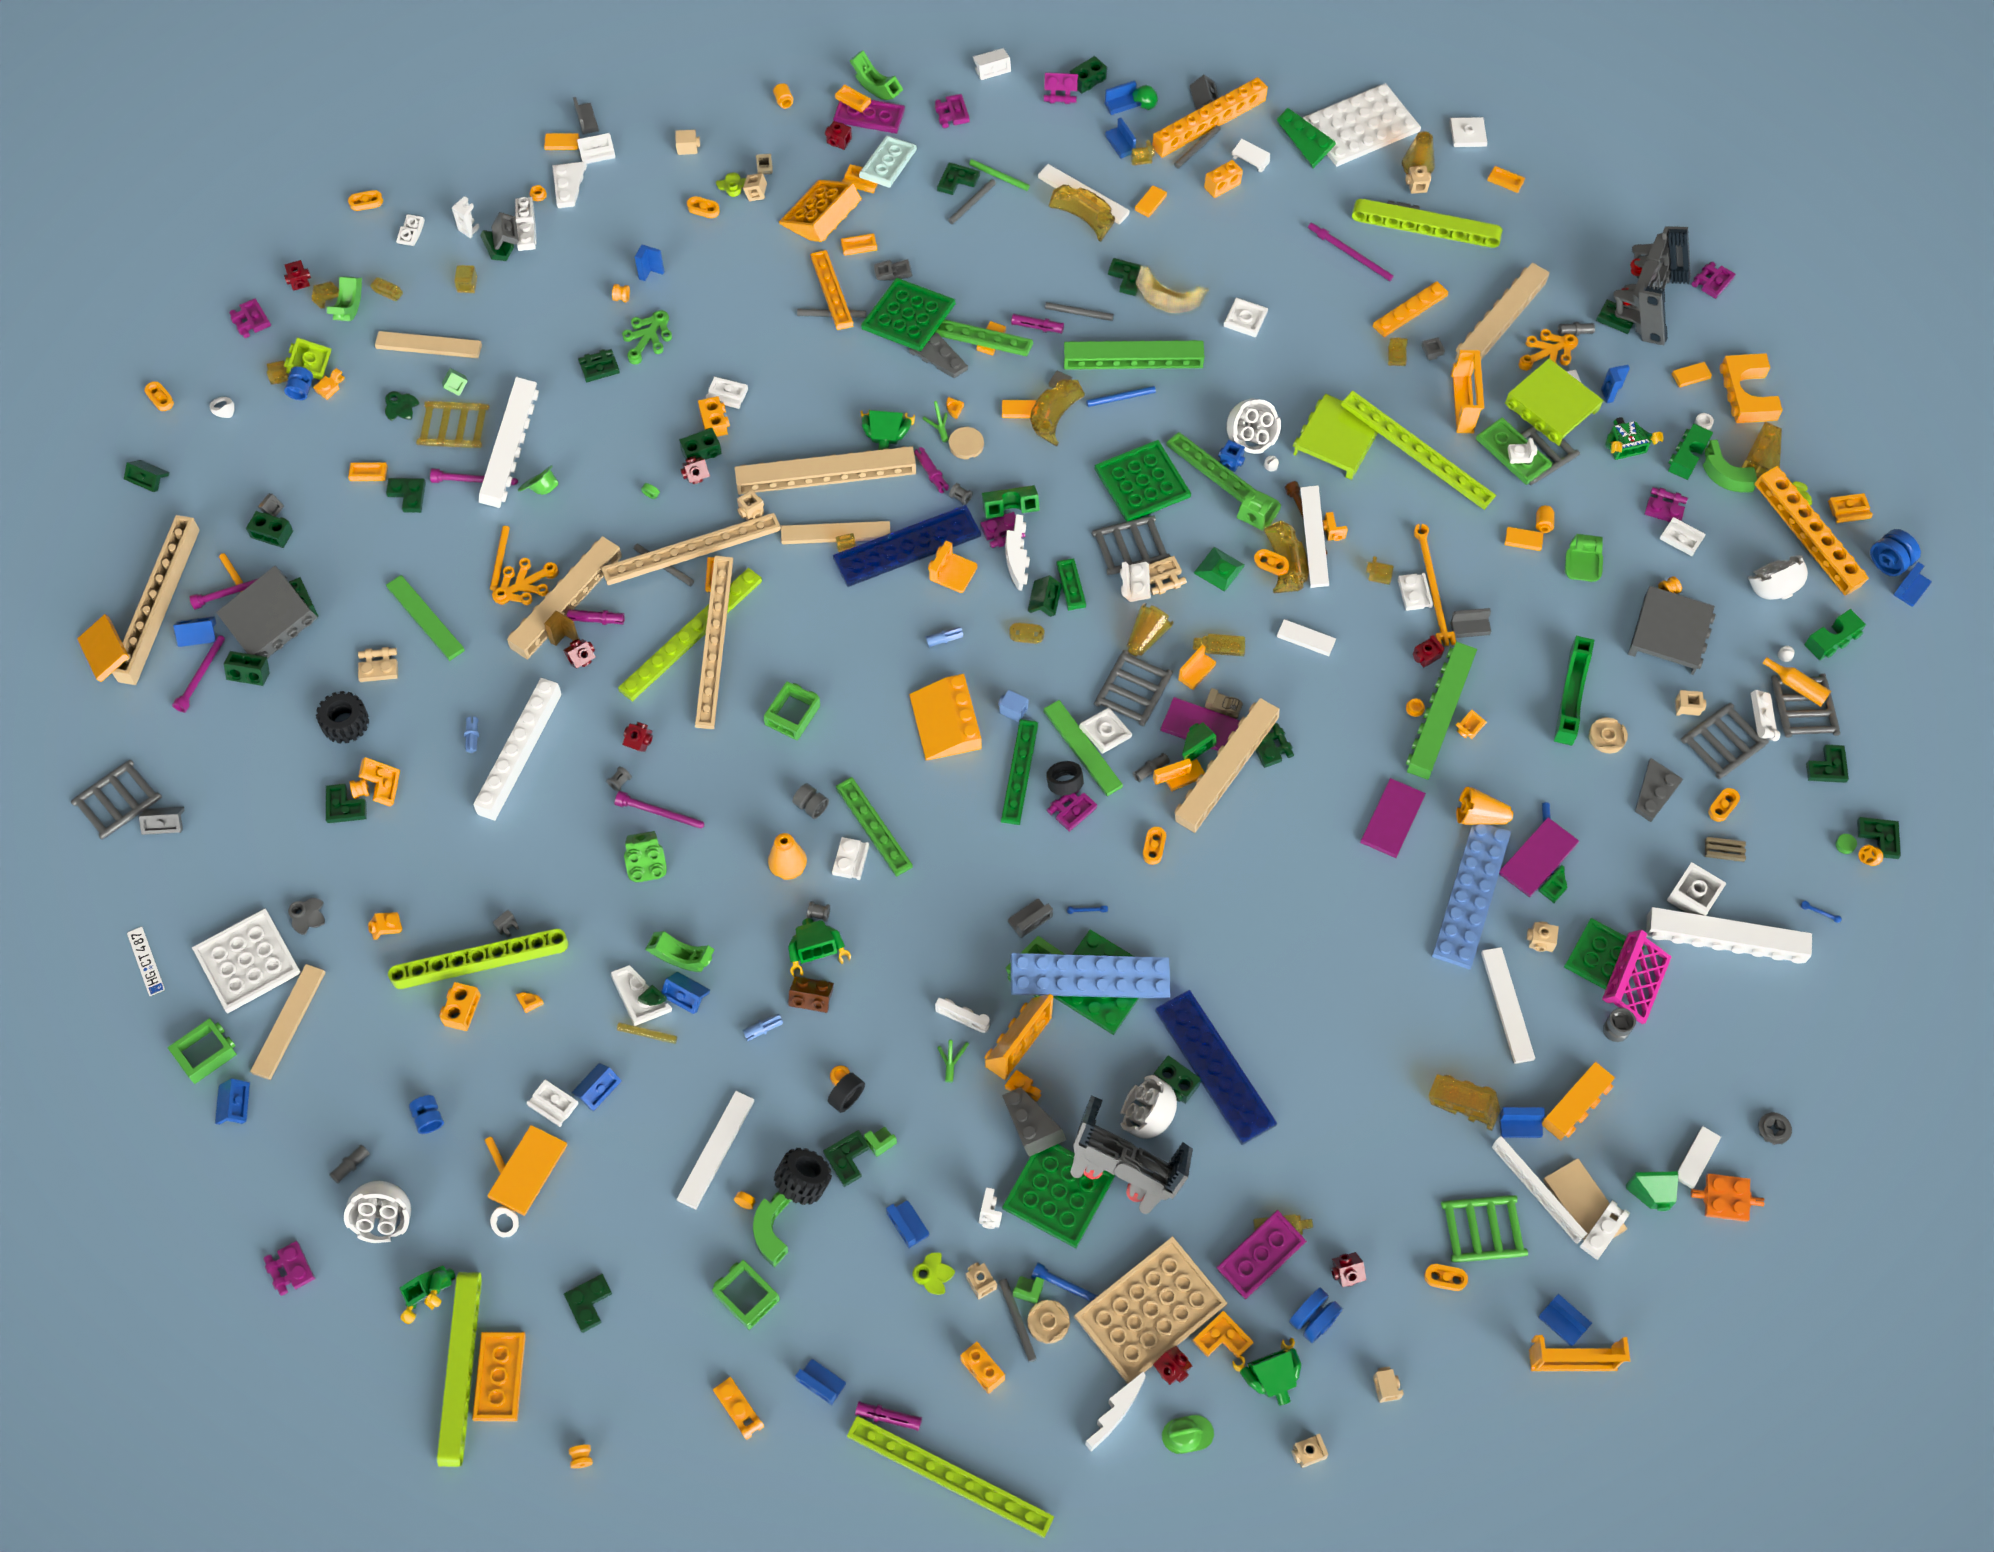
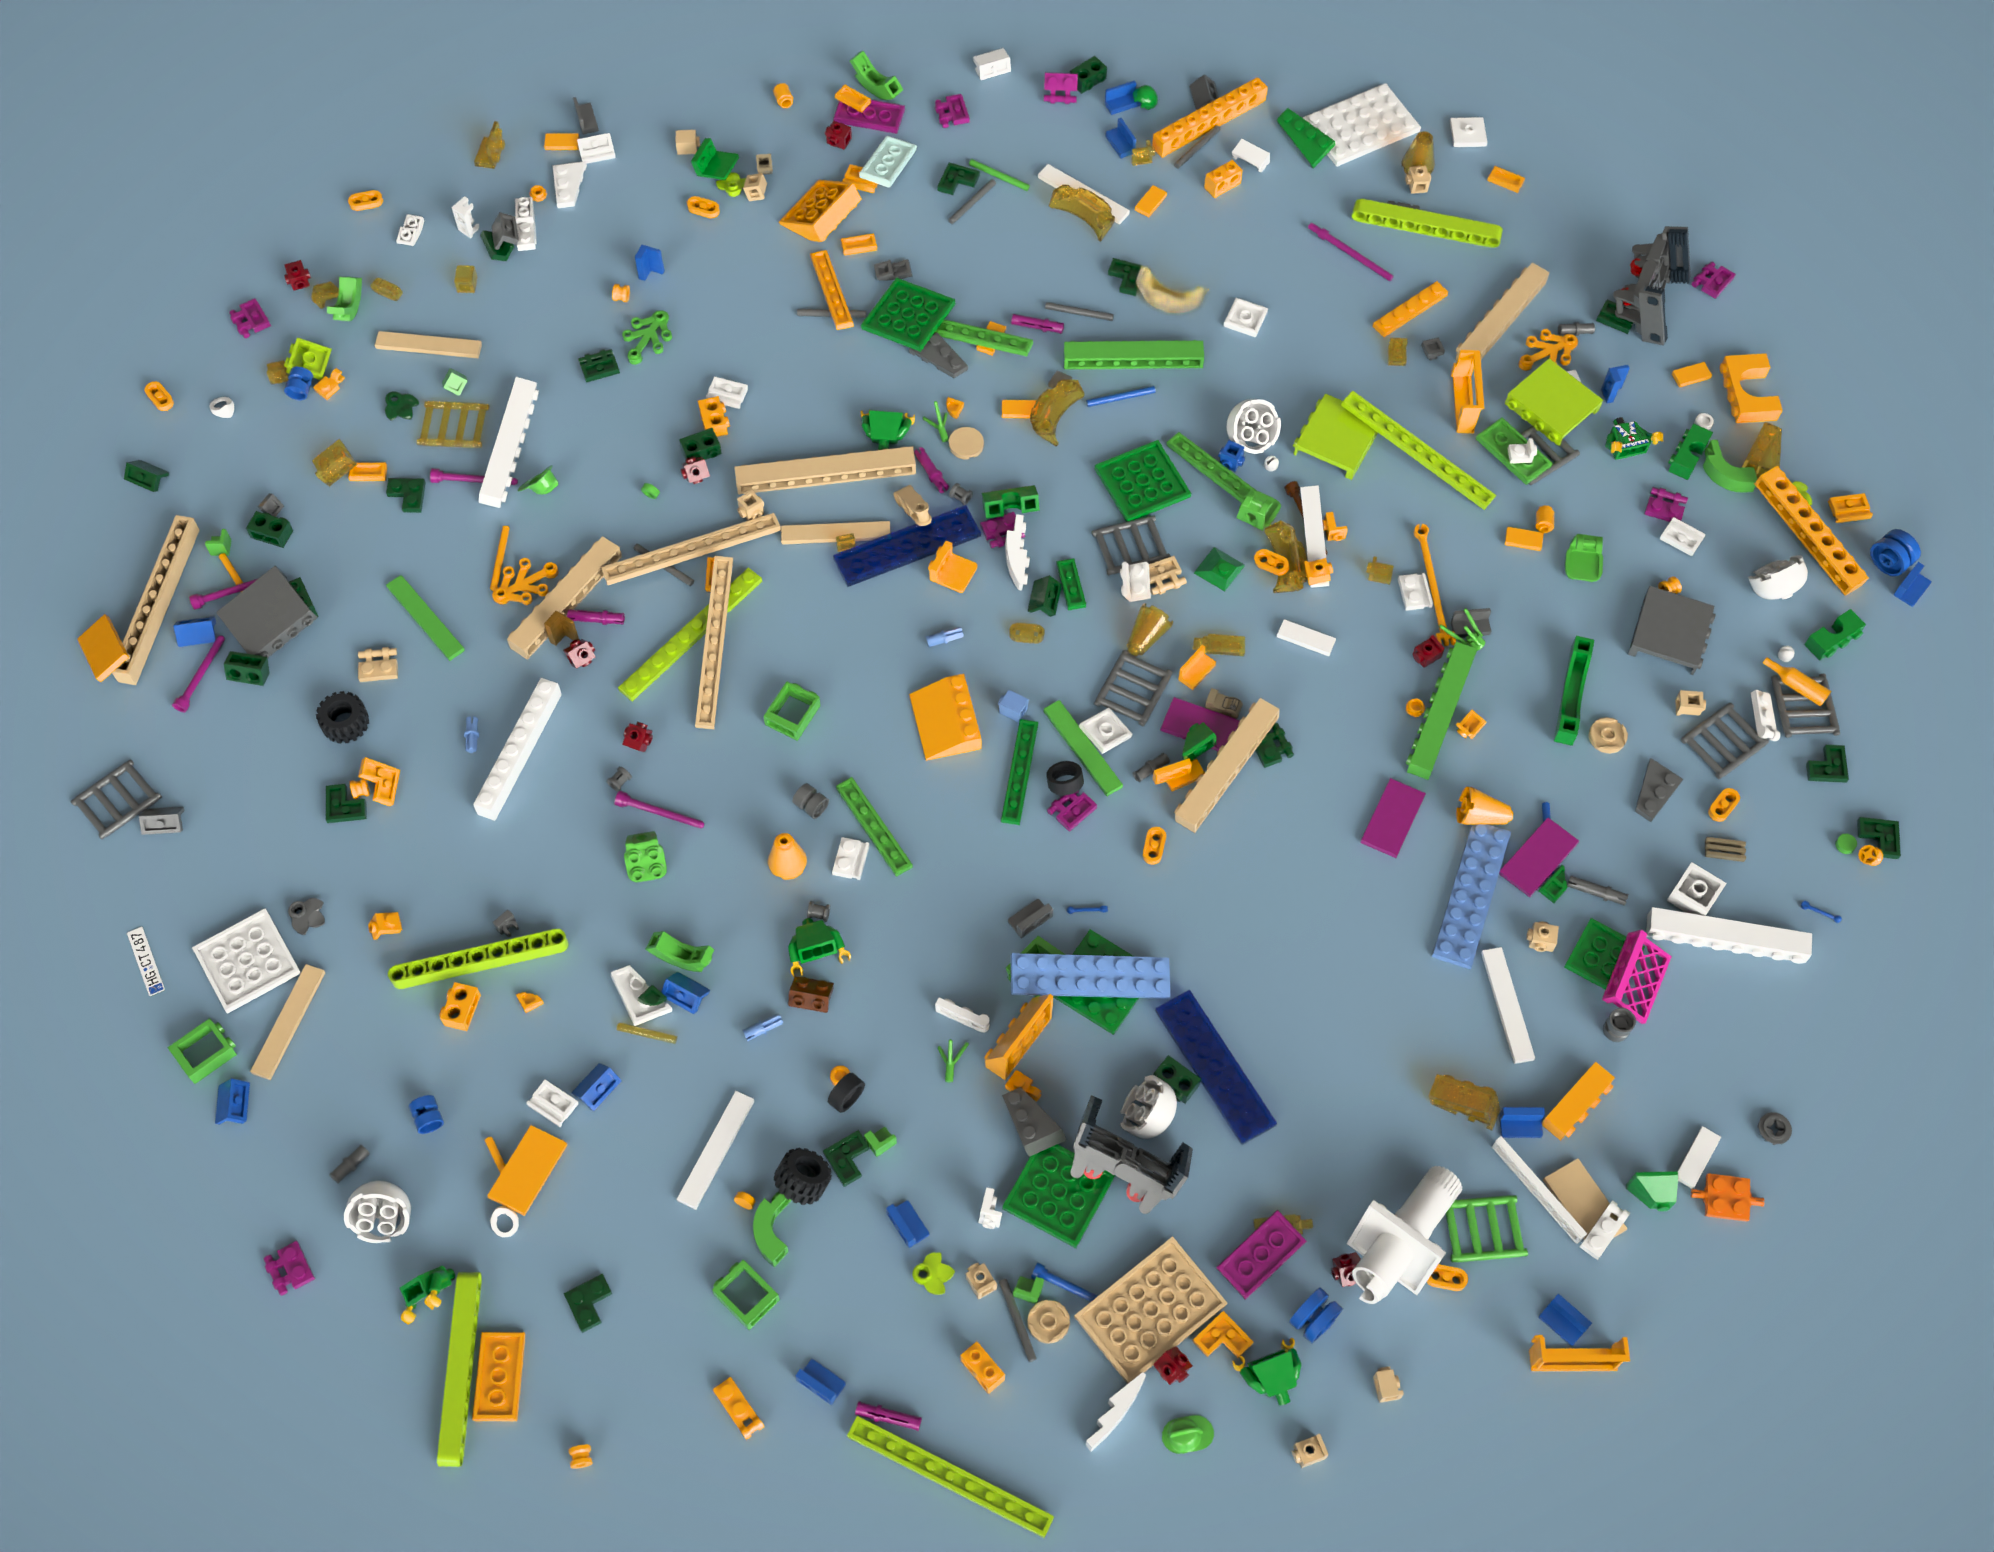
(219, 544): none -> bright green panel
(333, 463): none -> clear yellow bracket
(490, 148): none -> clear yellow bracket
(713, 163): none -> green bracket
(913, 505): none -> tan piece
(1315, 575): none -> light orange brick
(1398, 1243): none -> white piece
(1473, 639): none -> bright green plant
(1606, 893): none -> dark grey pin

